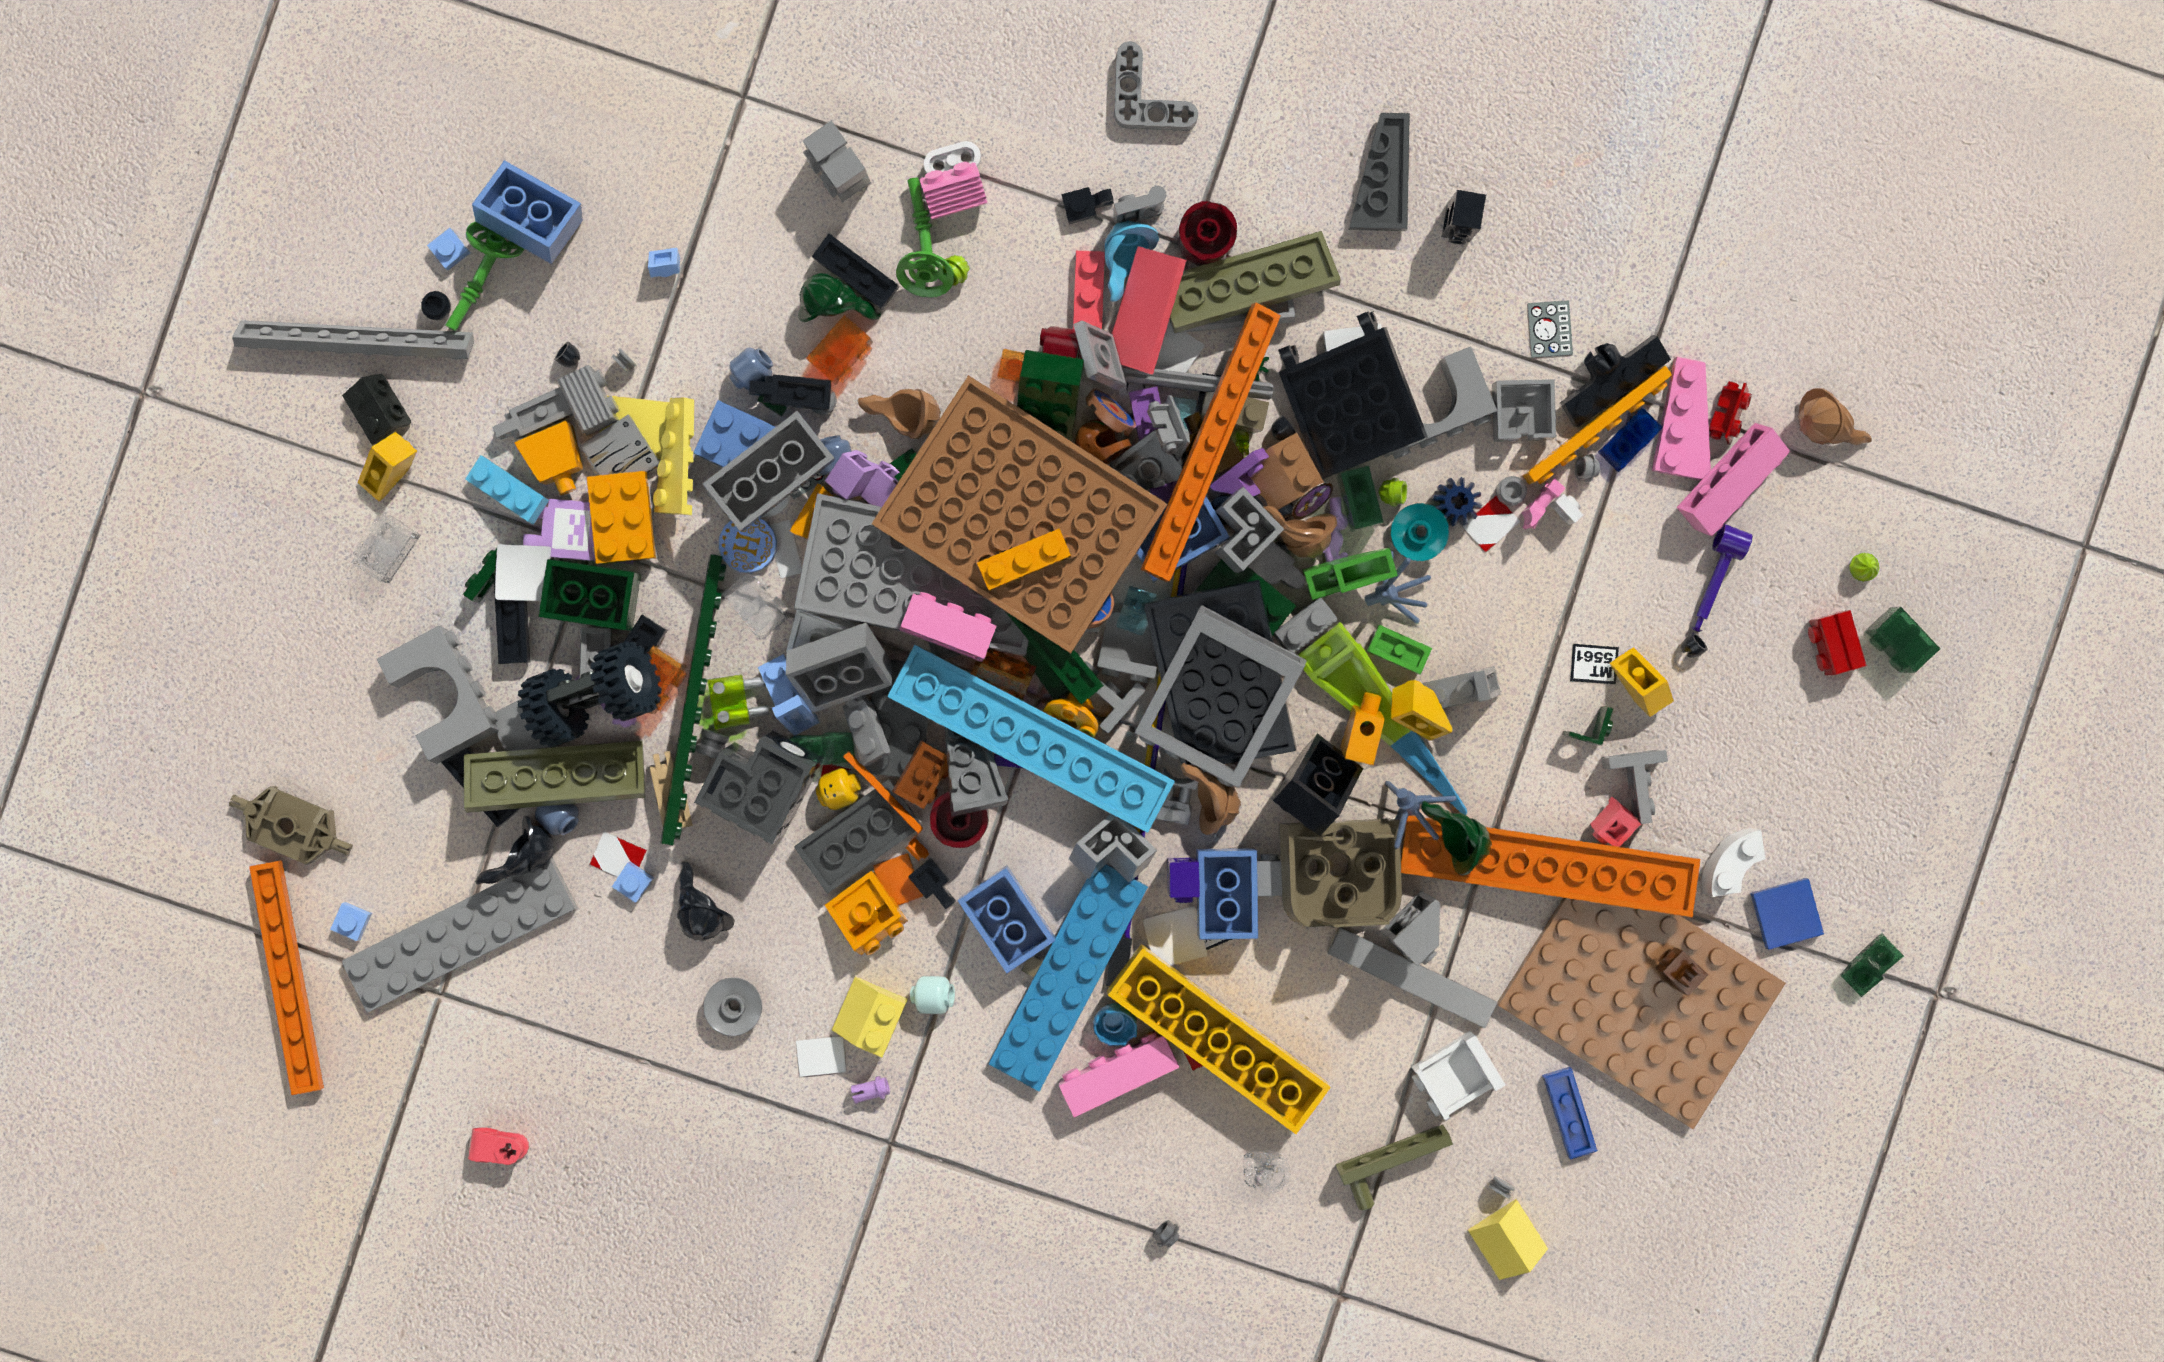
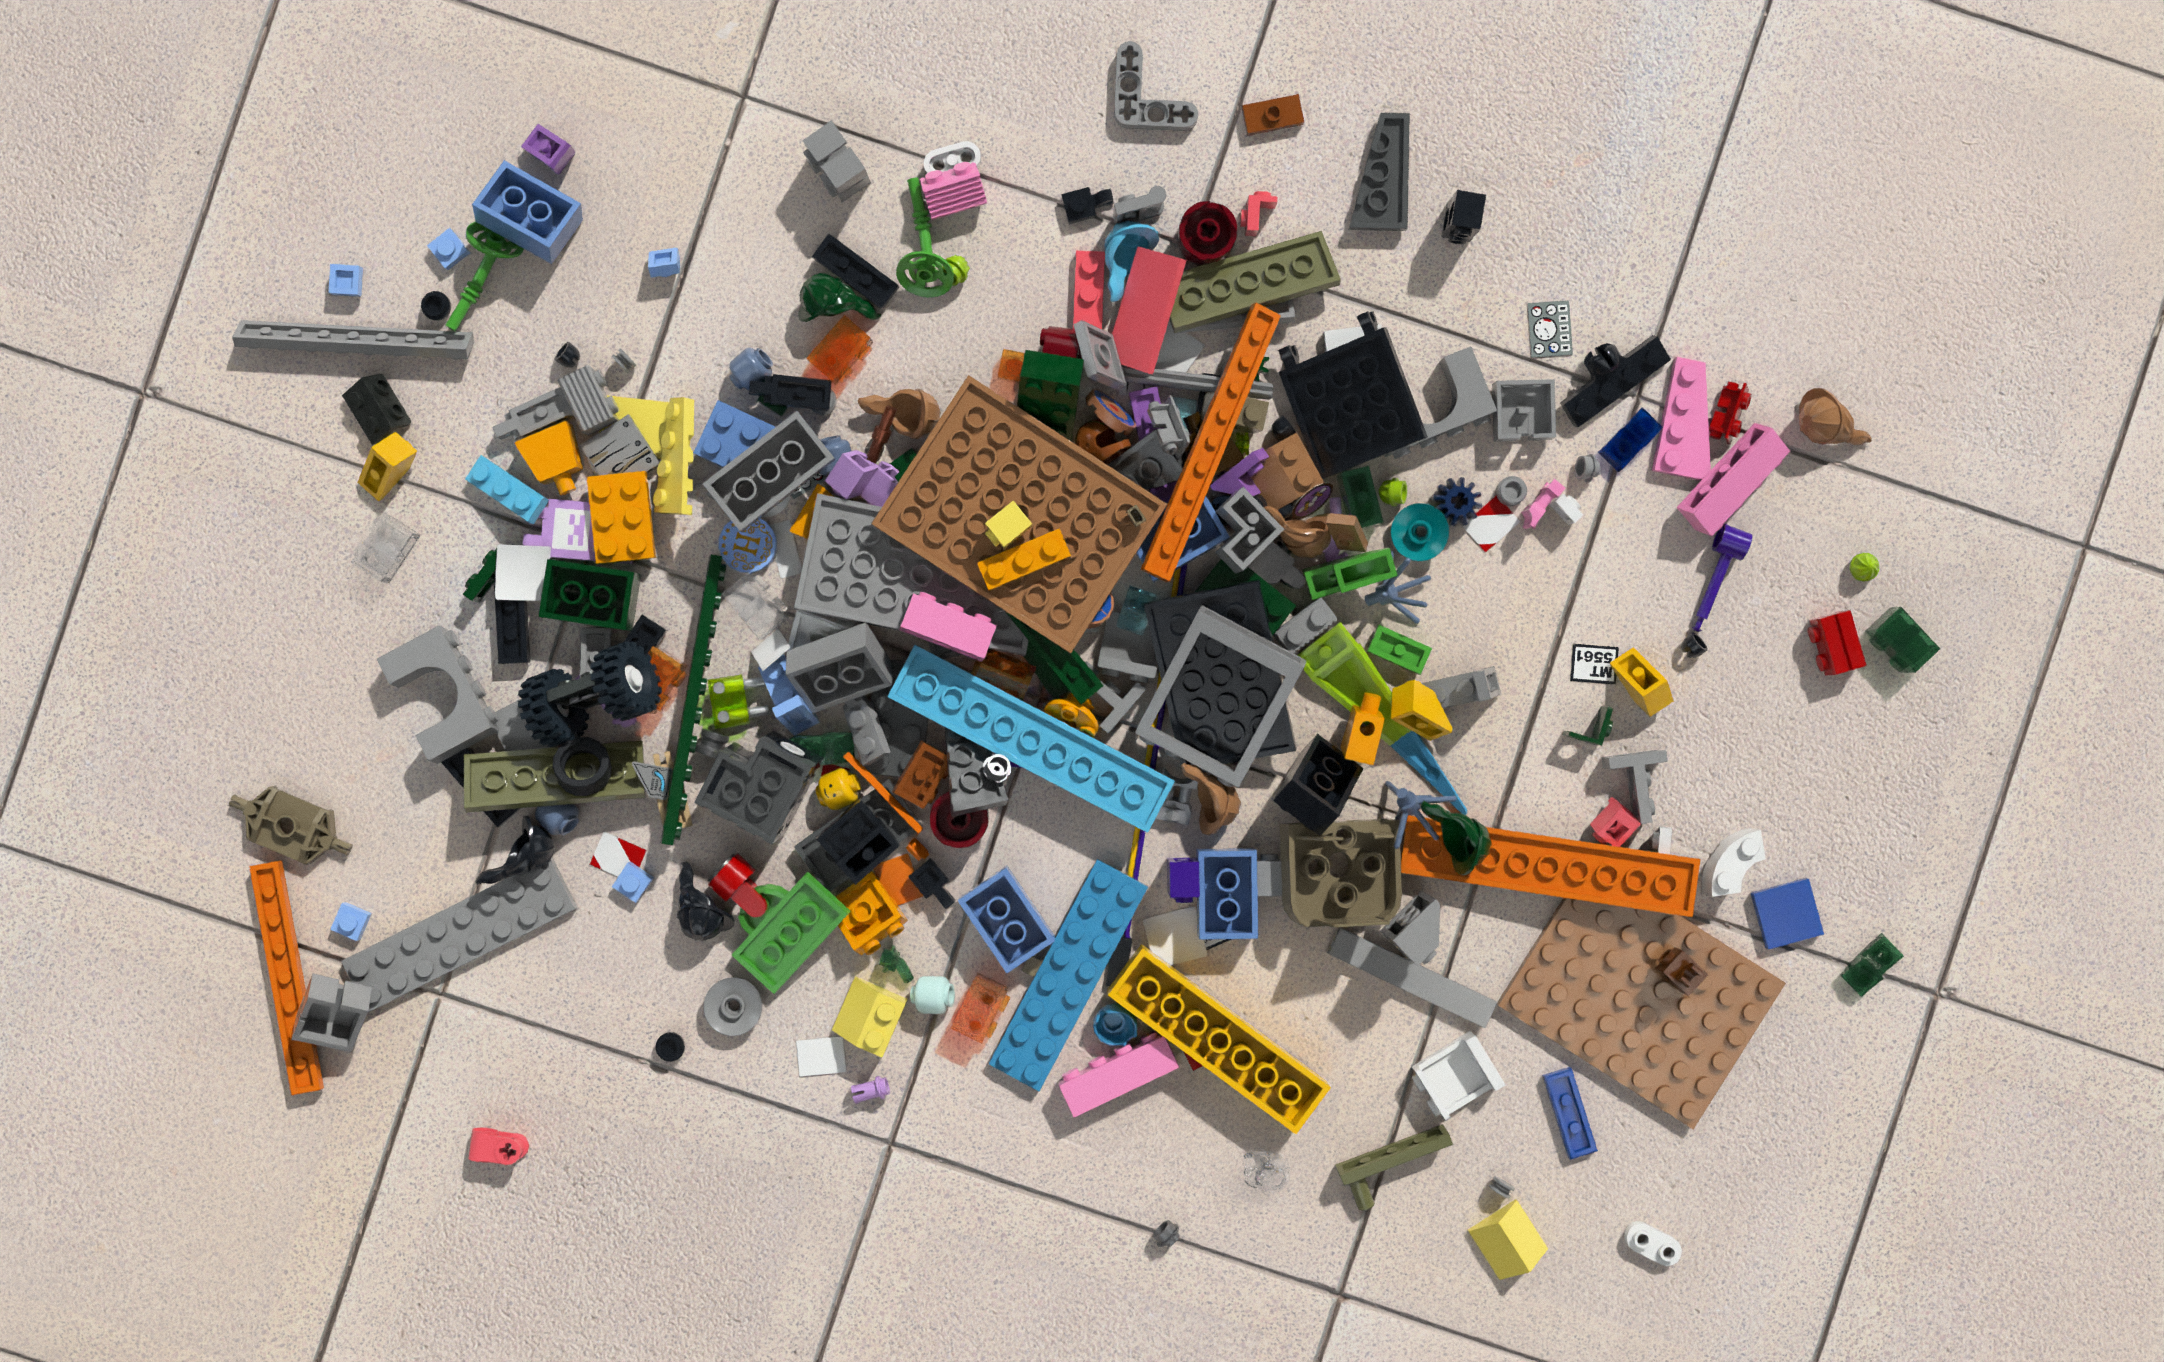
(331, 1013): none -> light grey piece
(345, 280): none -> light blue plate
(549, 148): none -> medium lavender slope
(589, 785): none -> black tyre
(654, 779): none -> light grey sticker
(670, 1046): none -> black plate
(770, 649): none -> white sticker
(780, 923): none -> bright green plate
(858, 841): none -> black brick
(881, 434): none -> copper bar
(891, 961): none -> clear green plate
(980, 1008): none -> clear orange brick
(1000, 762): none -> plate
(1007, 525): none -> light yellow brick
(1113, 843): light grey brick -> none
(1136, 516): none -> dark tan piece
(1250, 217): none -> coral bracket
(1272, 114): none -> dark orange plate
(1346, 532): none -> medium nougat plate
(1608, 420): light orange plate -> none
(1654, 1243): none -> white plate
(1662, 840): none -> white plate

